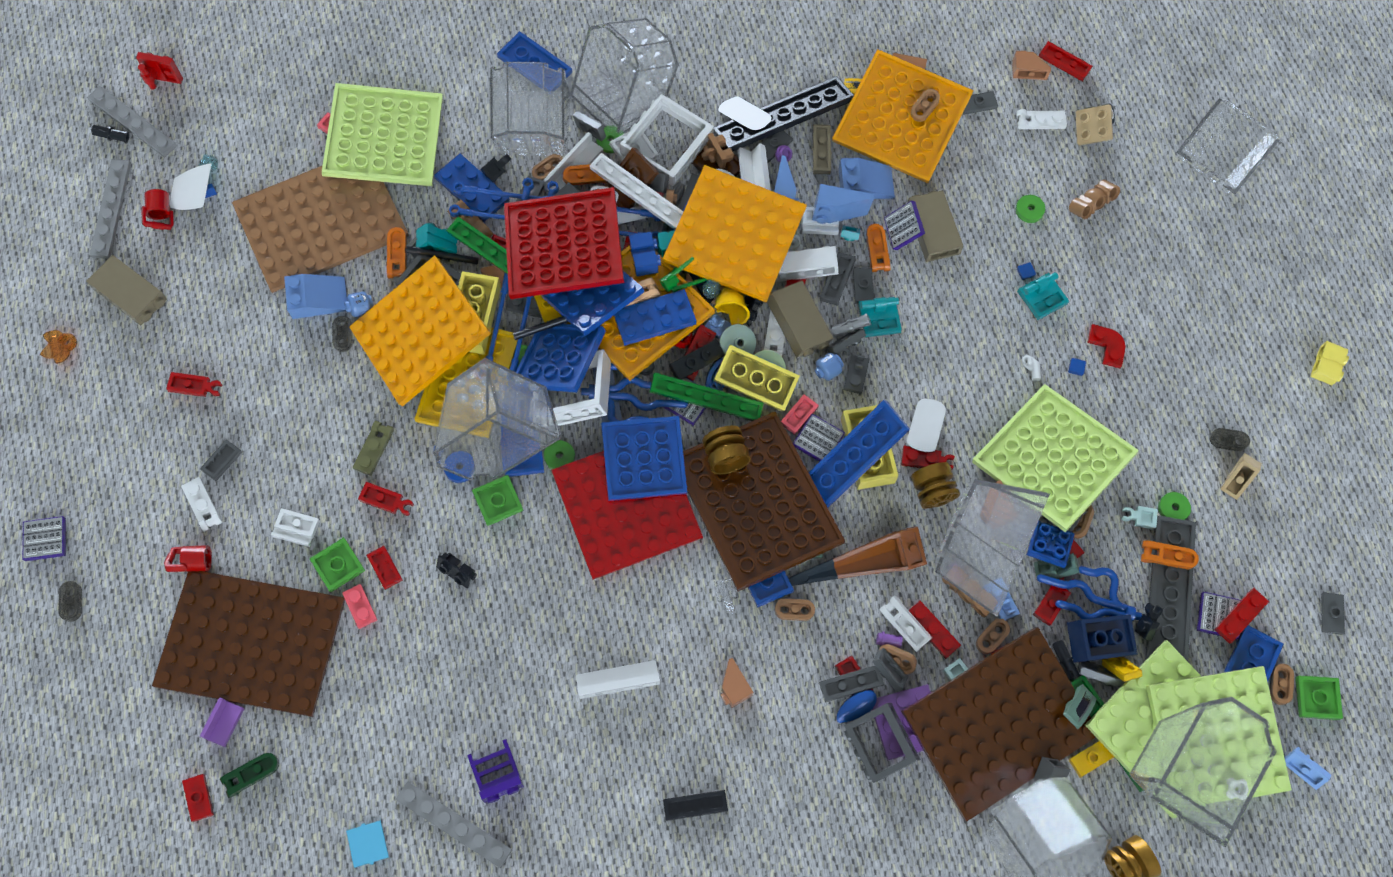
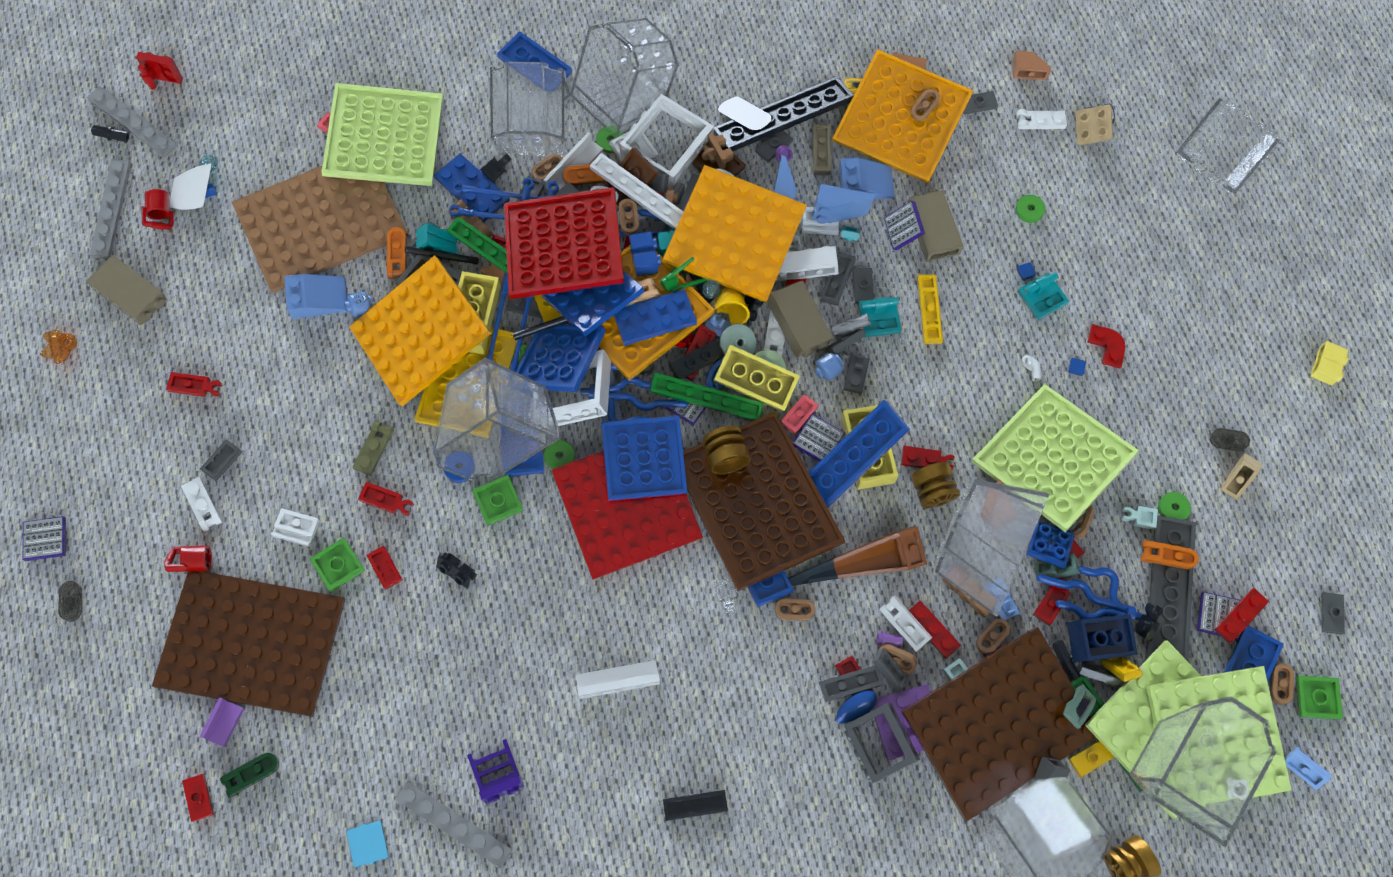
(342, 332): clear smoke plate -> none
(359, 606): coral plate -> none
(587, 124): dark grey plate -> none
(628, 218): none -> medium nougat plate
(735, 687): nougat slope -> none
(754, 166): white panel -> none
(877, 248): orange plate -> none
(926, 425): white sticker -> none
(929, 309): none -> yellow plate
(1065, 61): red plate -> none
(1094, 199): medium nougat piece -> none

